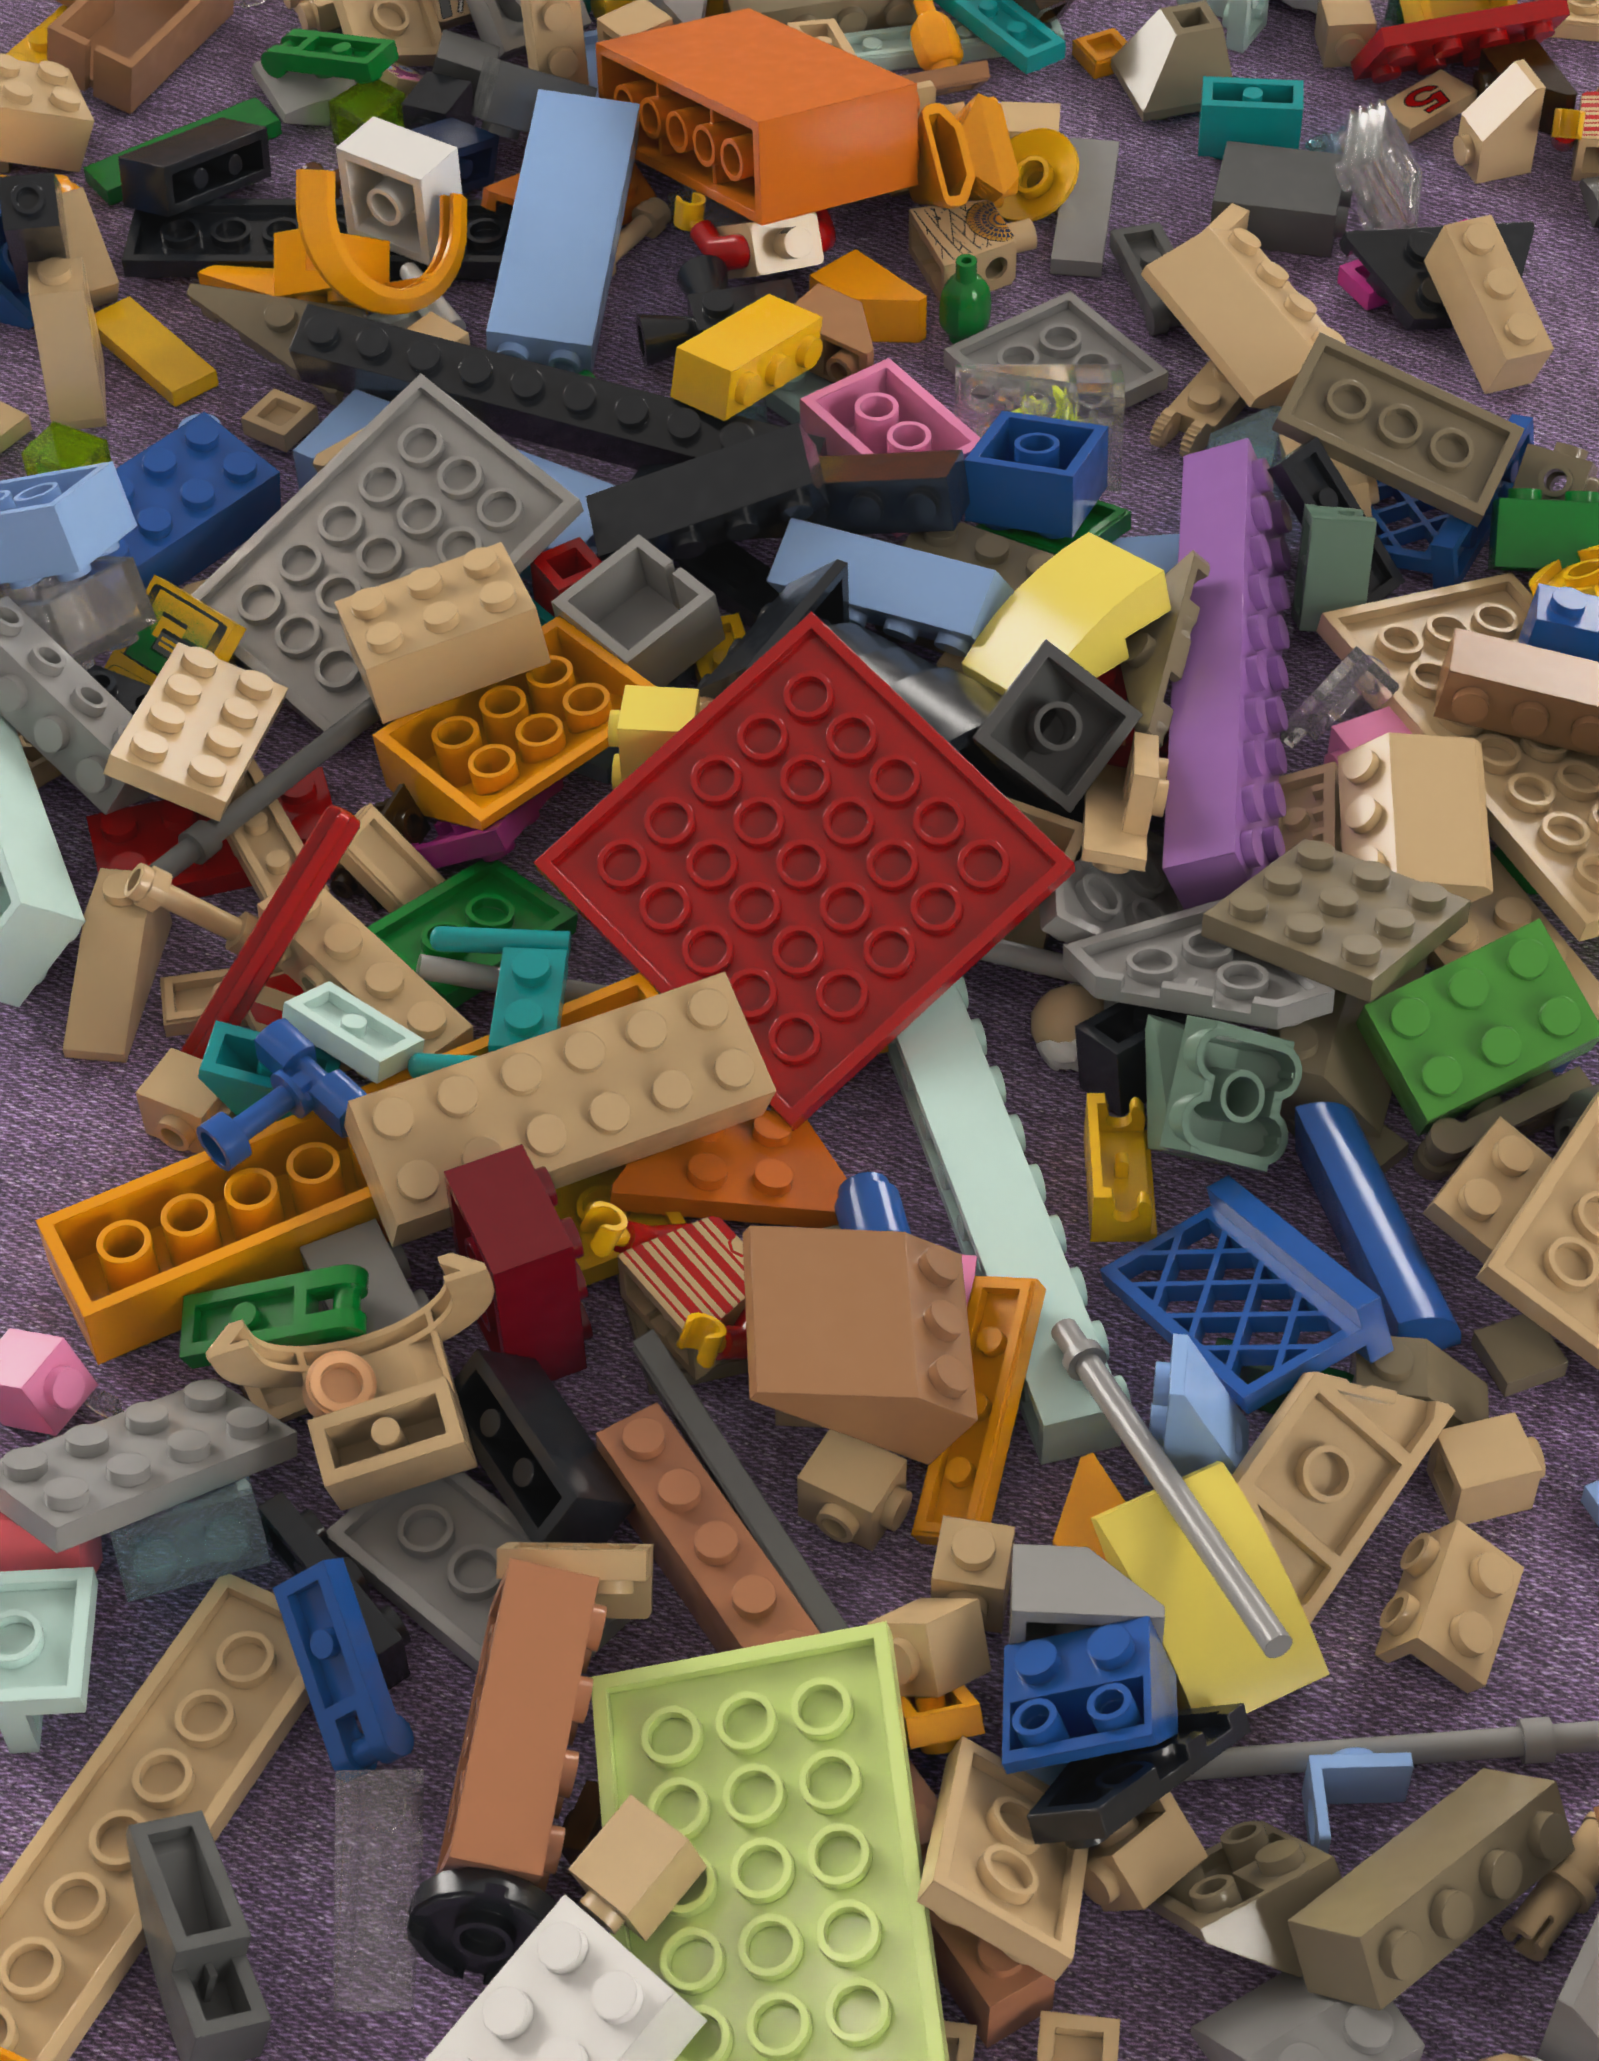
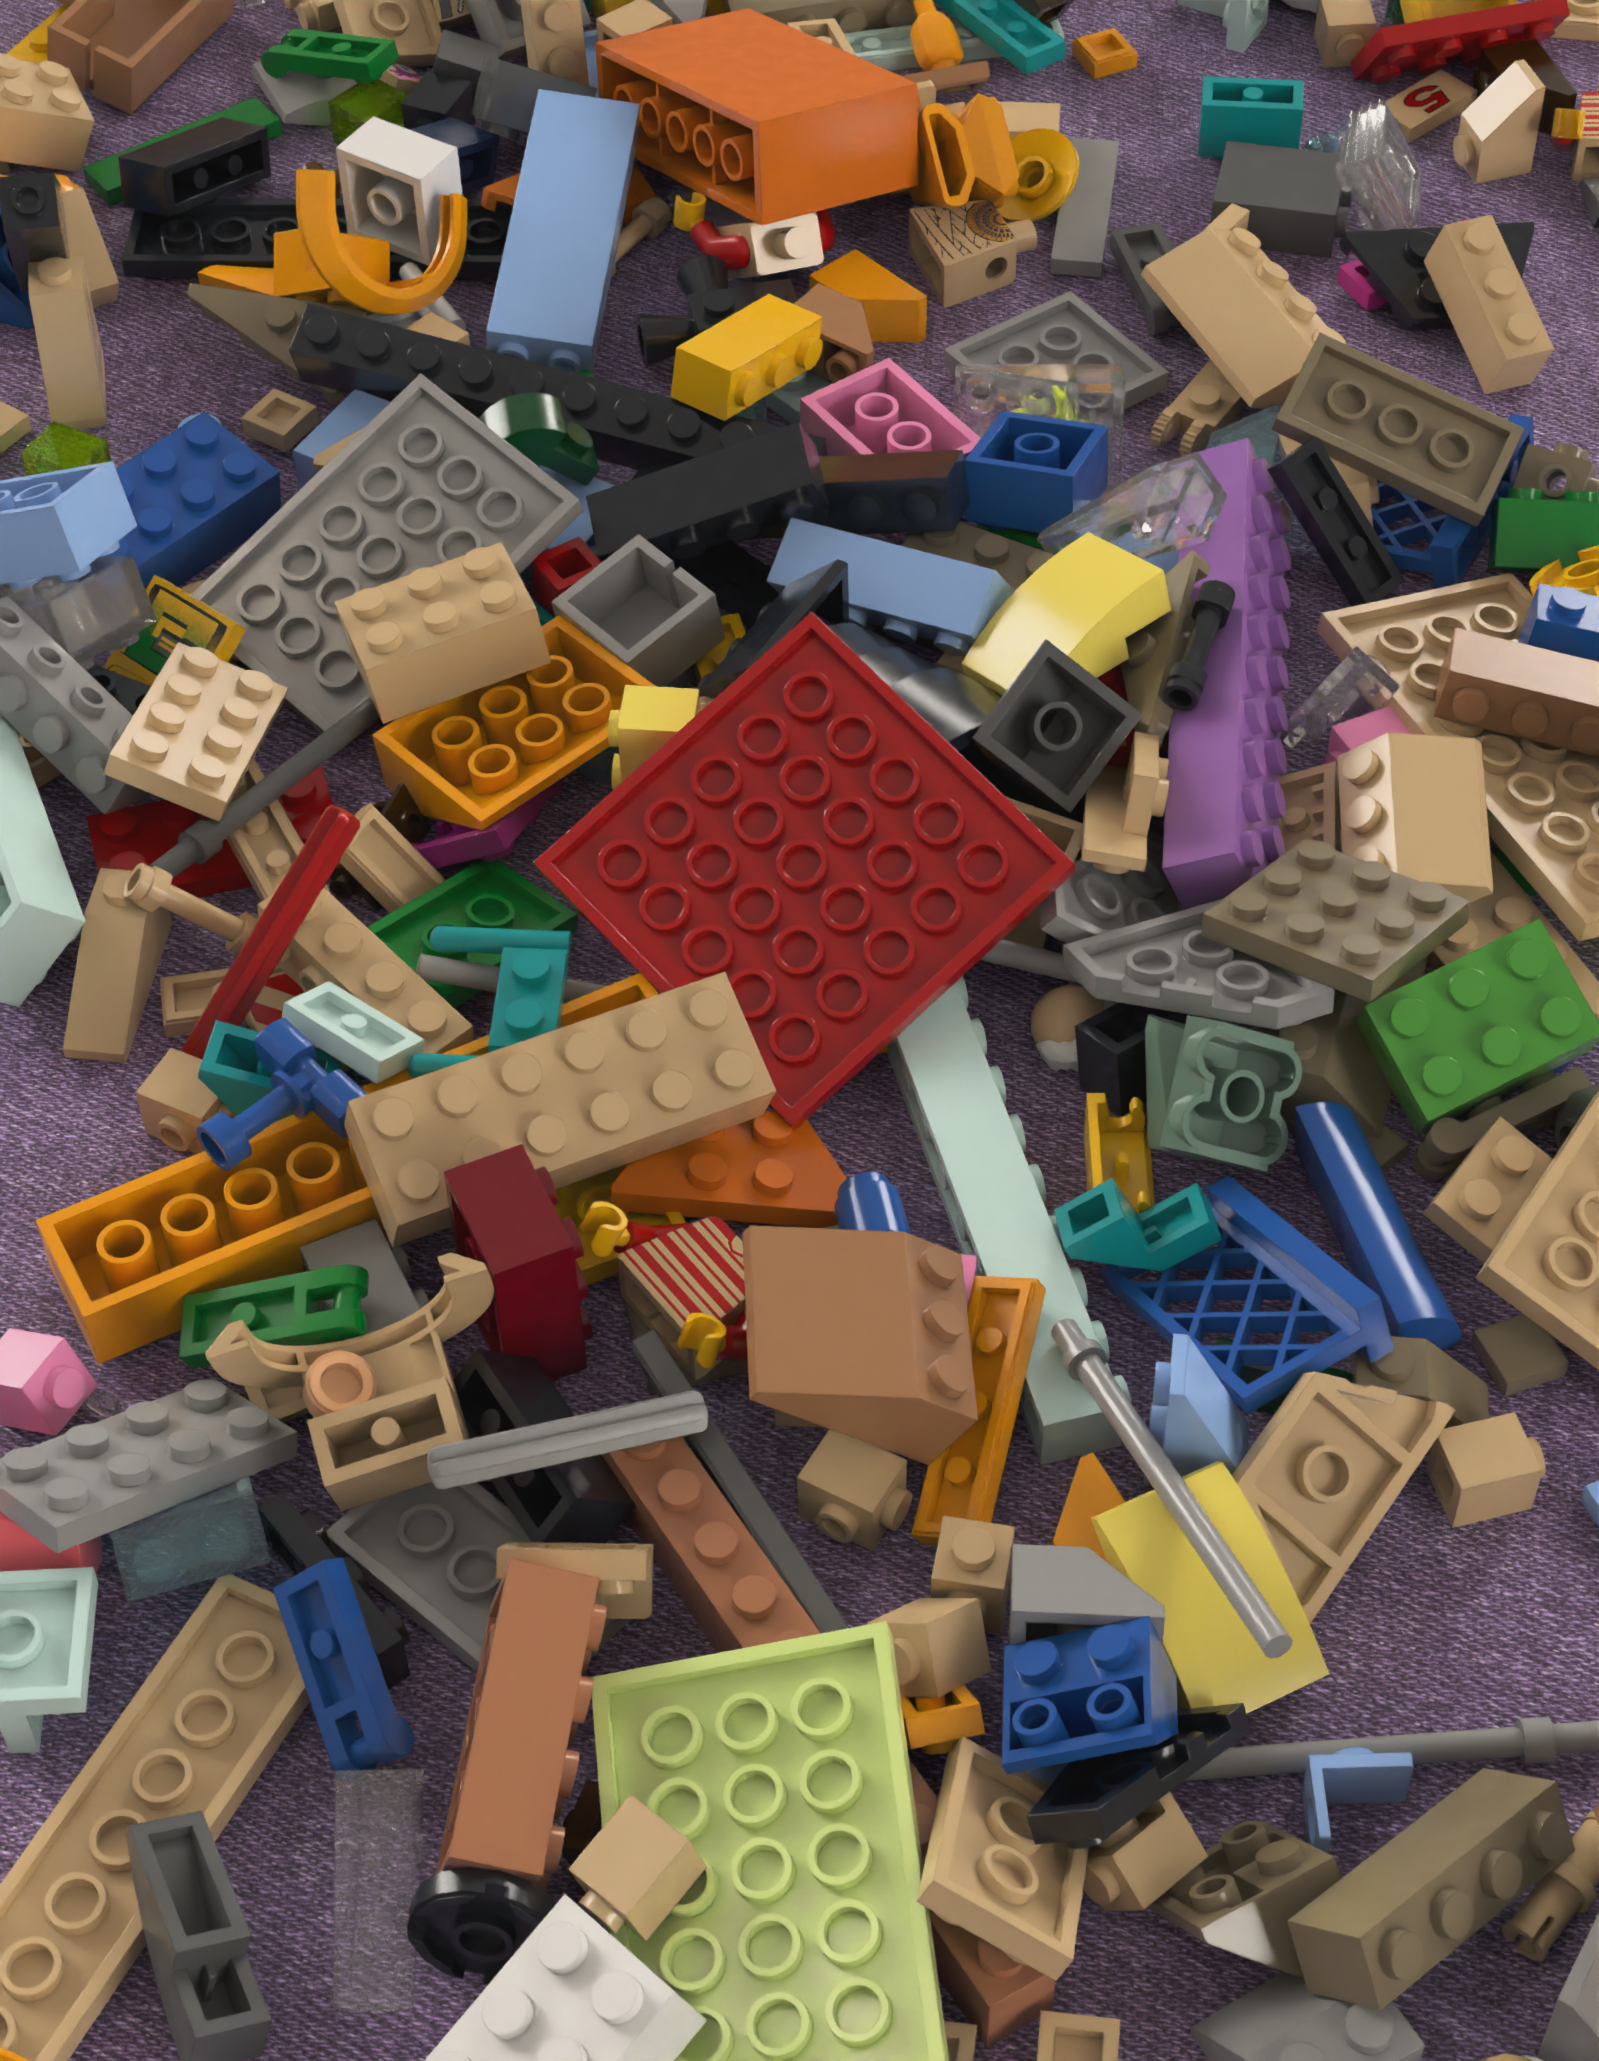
(154, 352): yellow tile -> none
(538, 431): none -> dark green brick
(566, 1439): none -> light grey axle
(965, 301): green plant -> none
(1108, 1230): none -> teal slope
(1149, 513): none -> clear slope
(1169, 57): dark tan slope -> none
(1188, 675): none -> black bar
(1331, 562): sand green hinge -> none
(1450, 1605): tan bracket -> none

